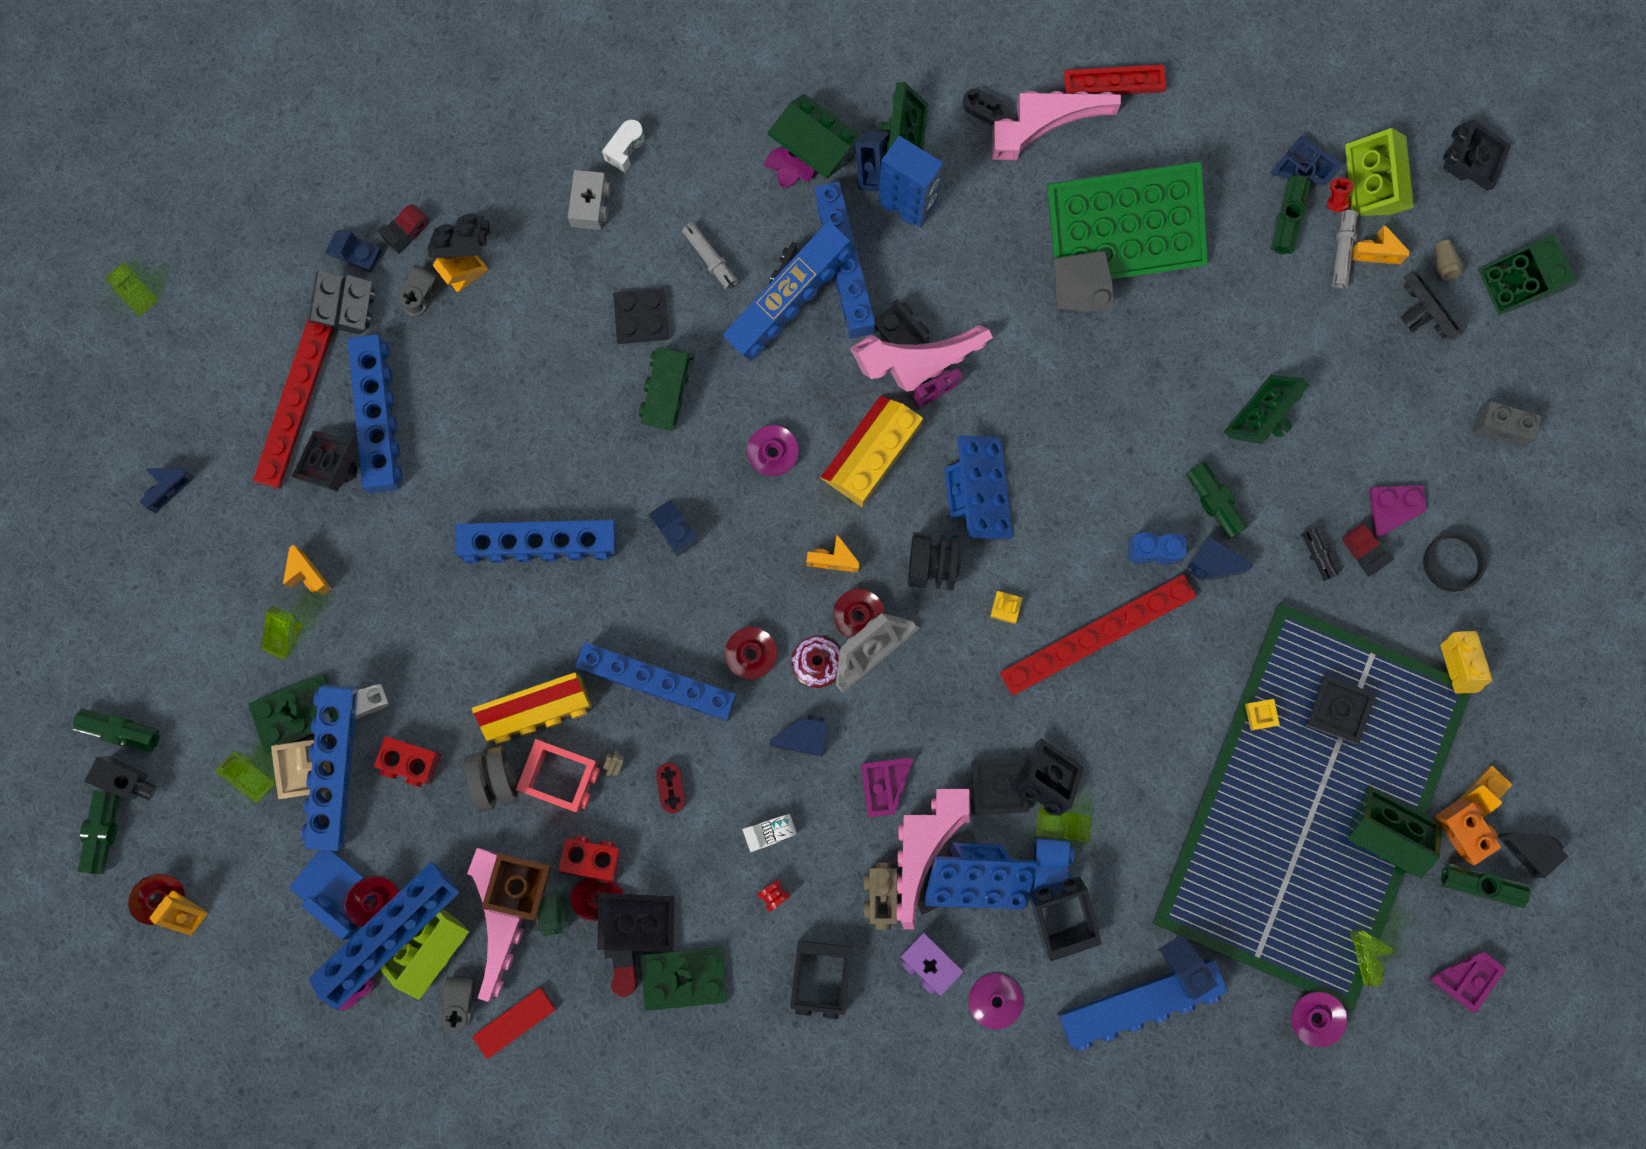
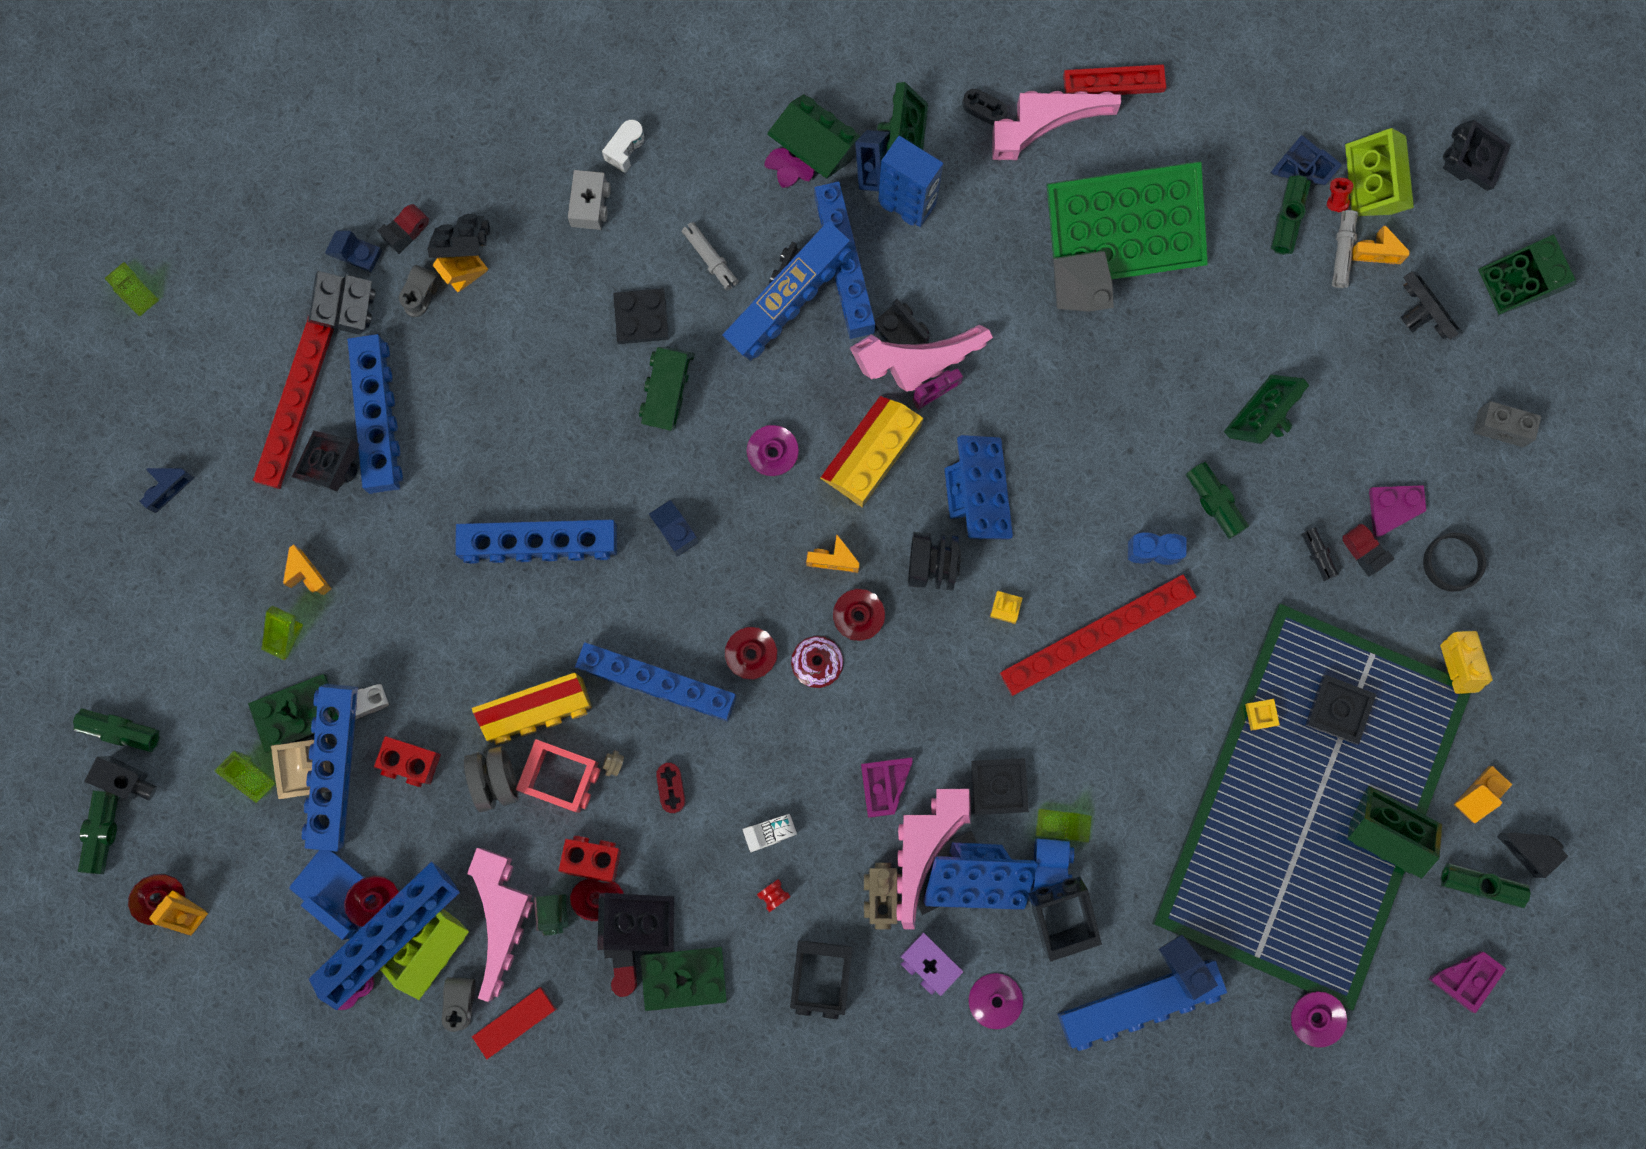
(516, 887): reddish brown slope -> none
(803, 736): dark blue slope -> none
(870, 647): light grey wing -> none
(1050, 778): black plate -> none
(1216, 561): dark blue slope -> none
(1367, 951): clear neon green slope -> none
(1448, 262): dark tan cone -> none
(1468, 831): orange brick -> none

